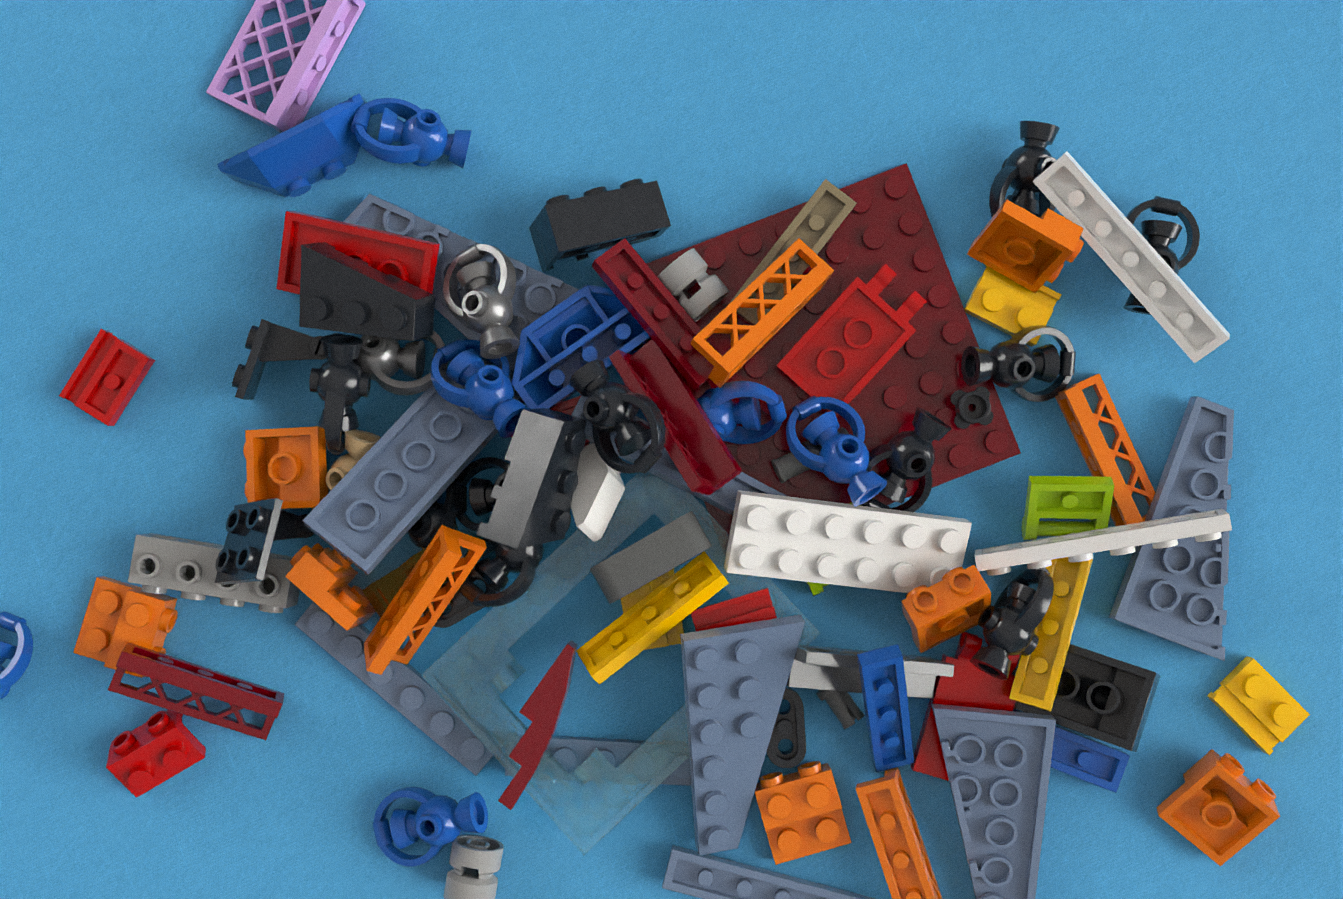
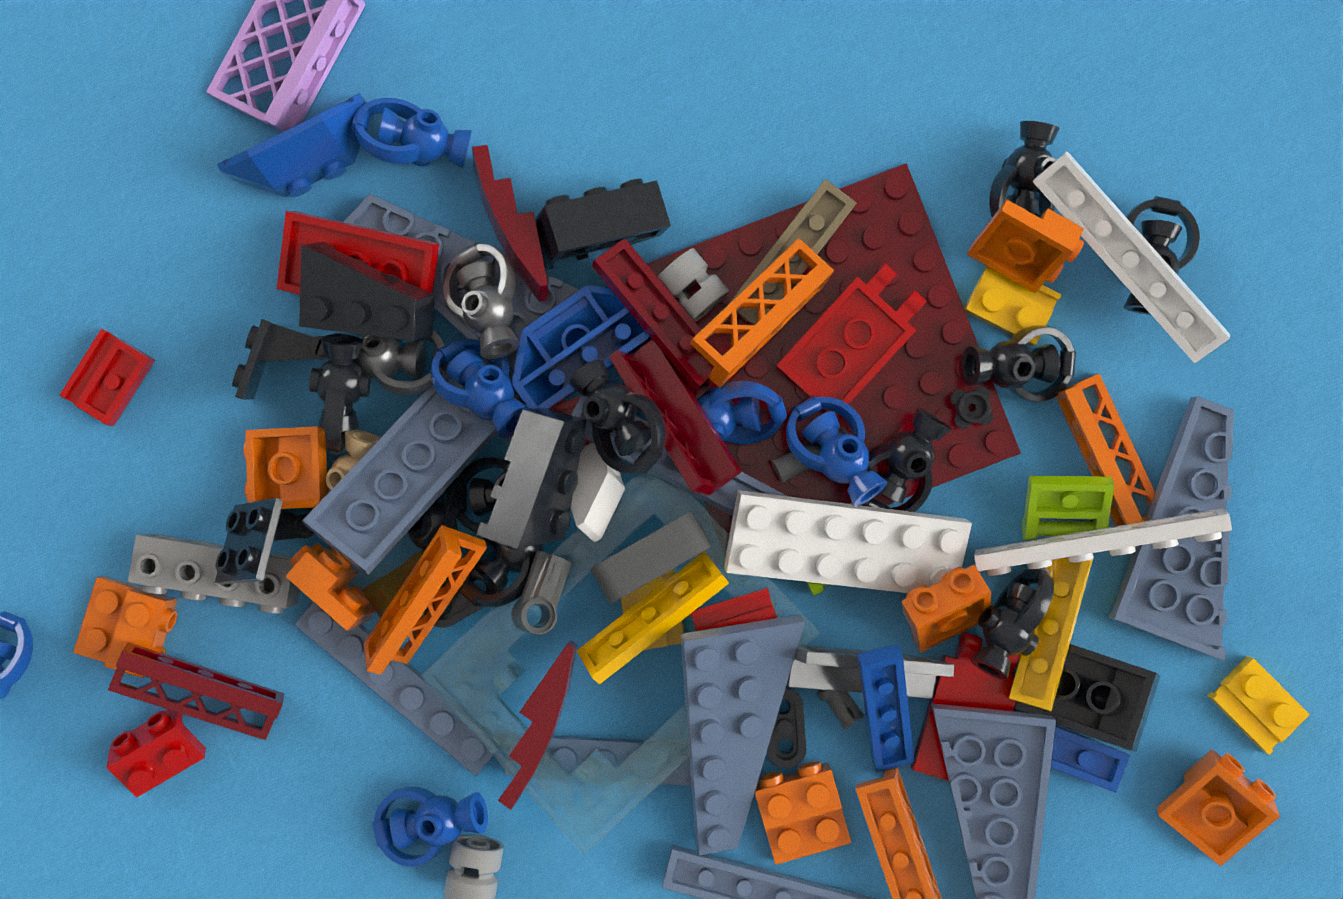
(514, 231): none -> dark red slope
(544, 589): none -> dark grey piece

